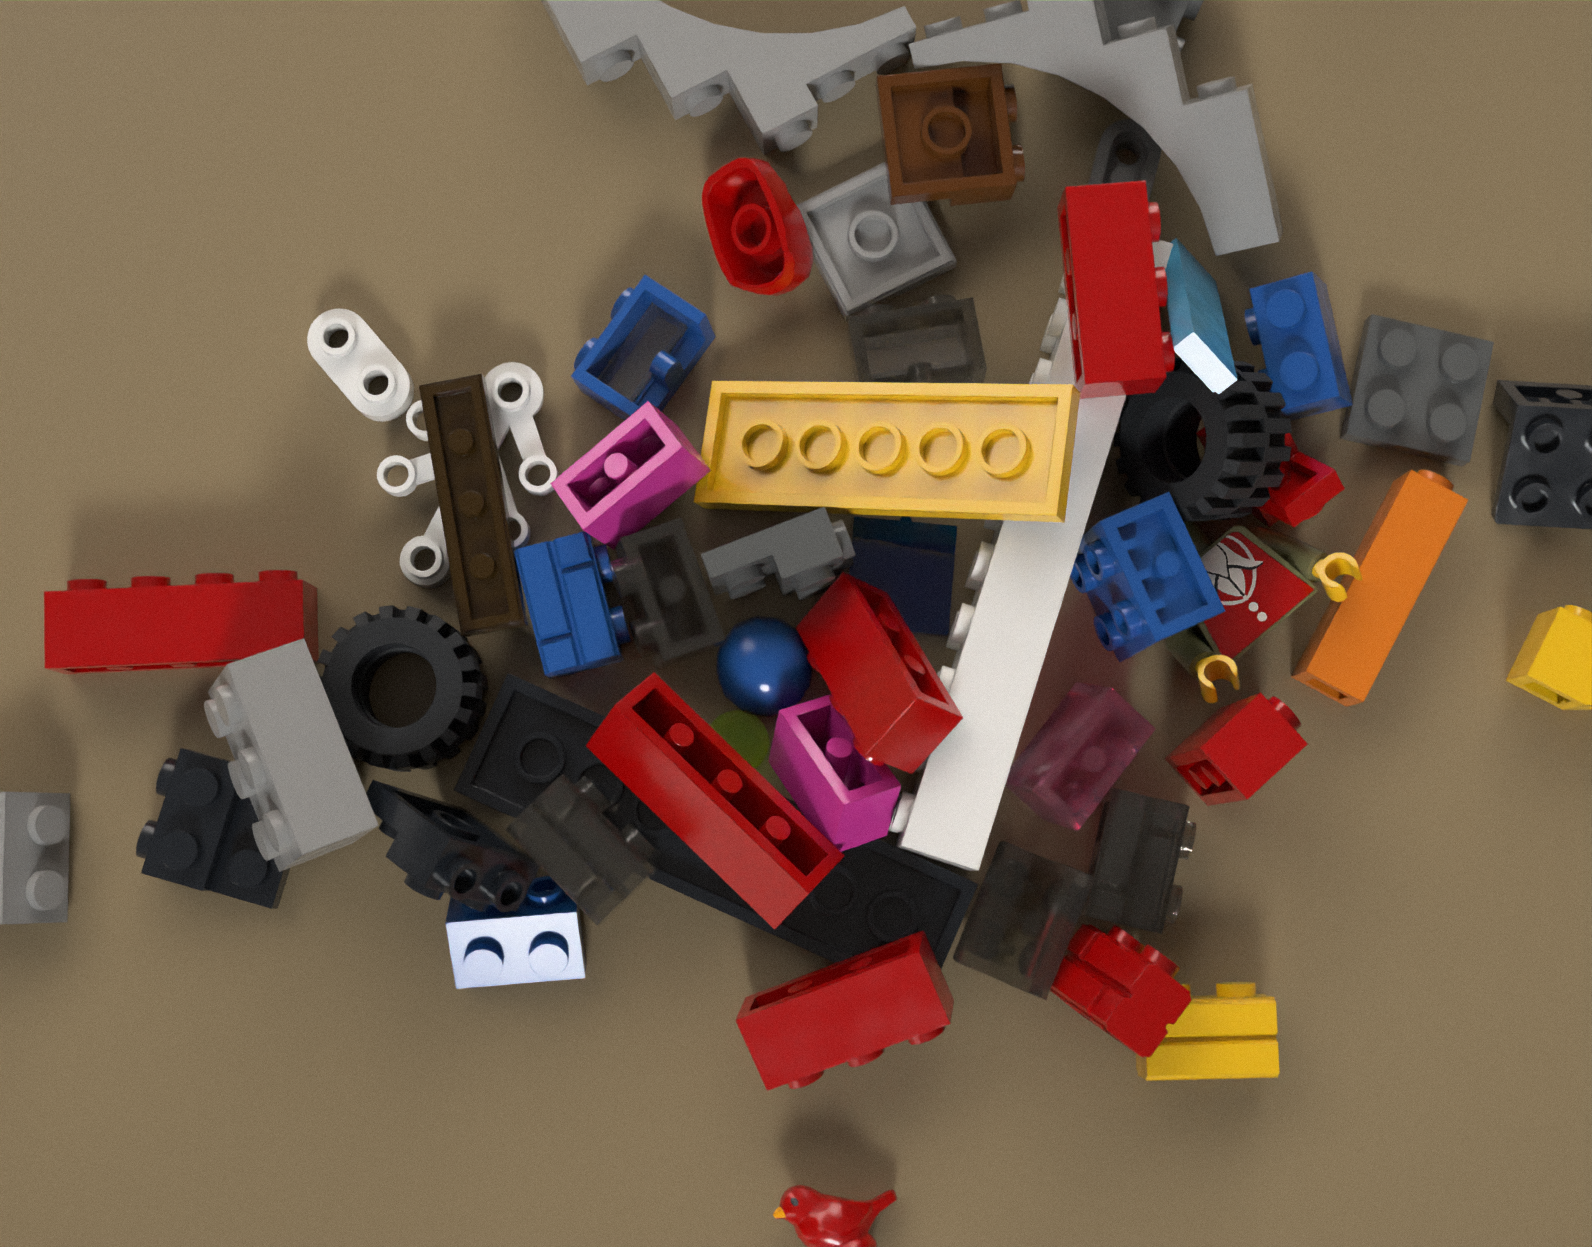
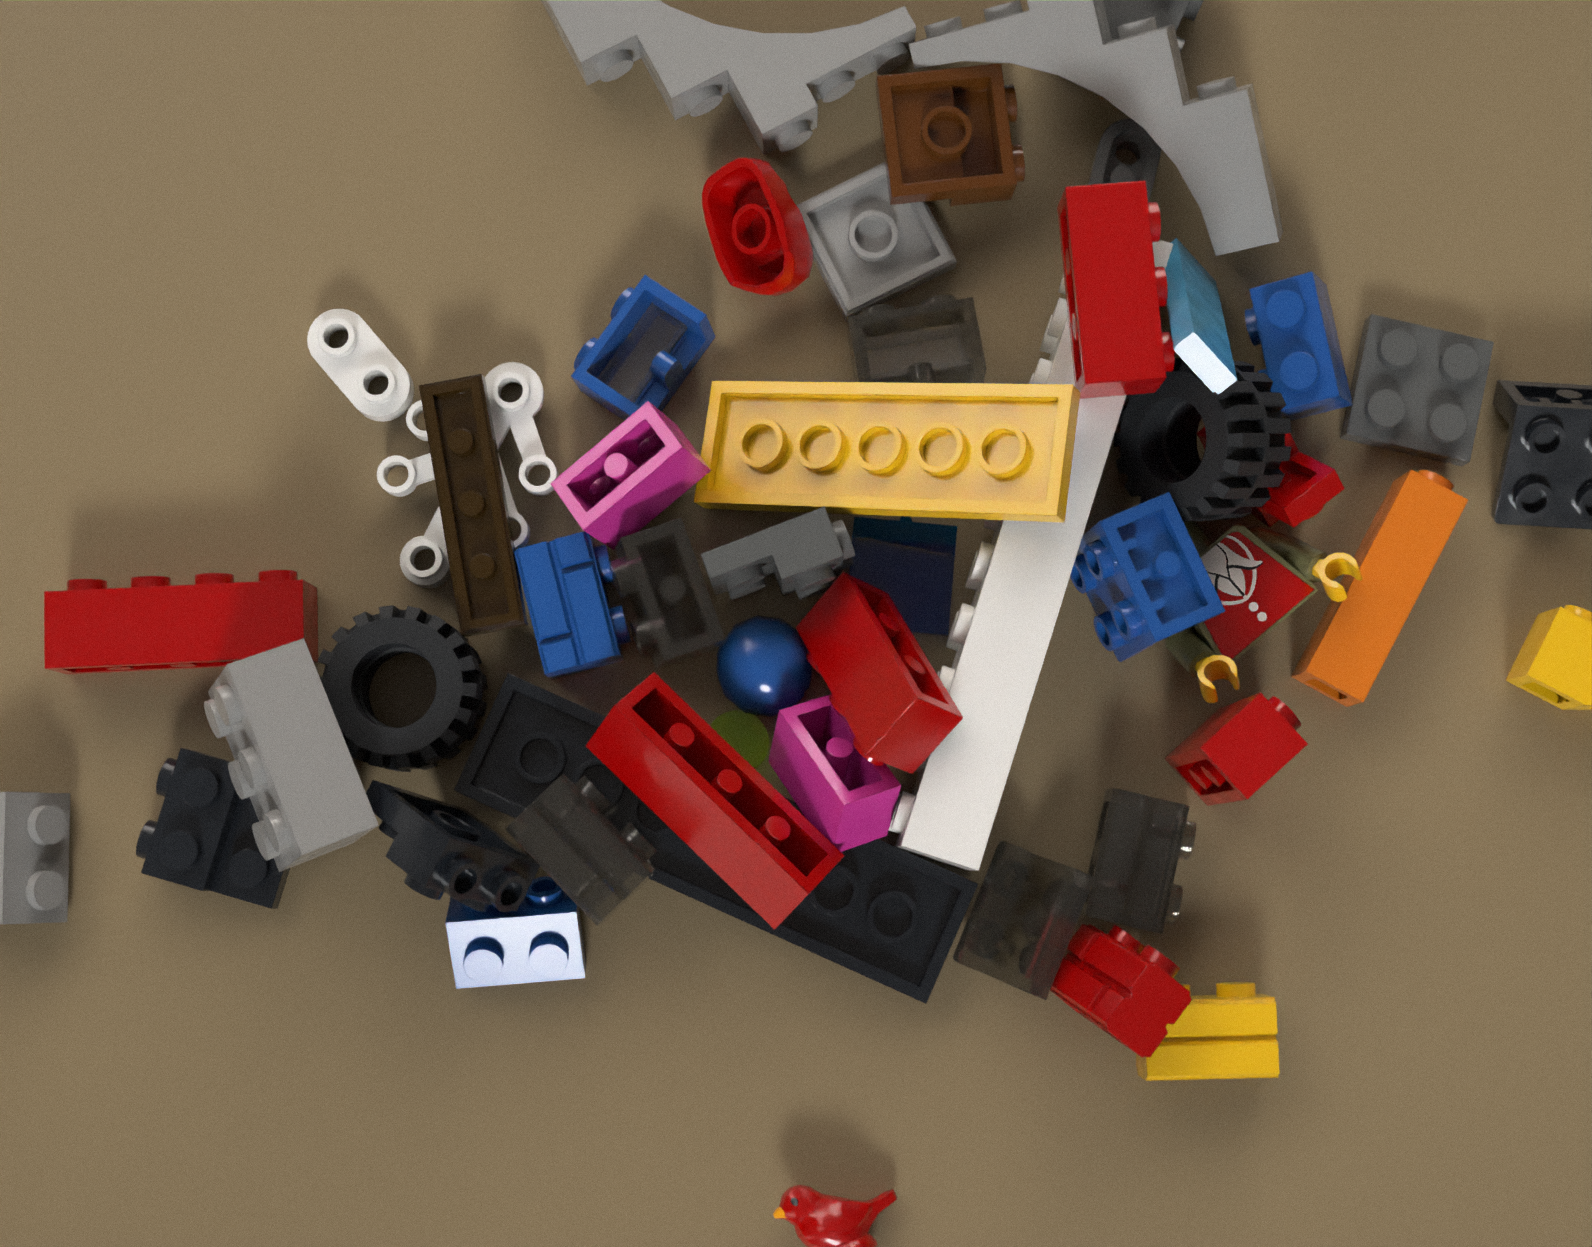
(846, 1012): red brick -> none
(1078, 754): clear pink brick -> none

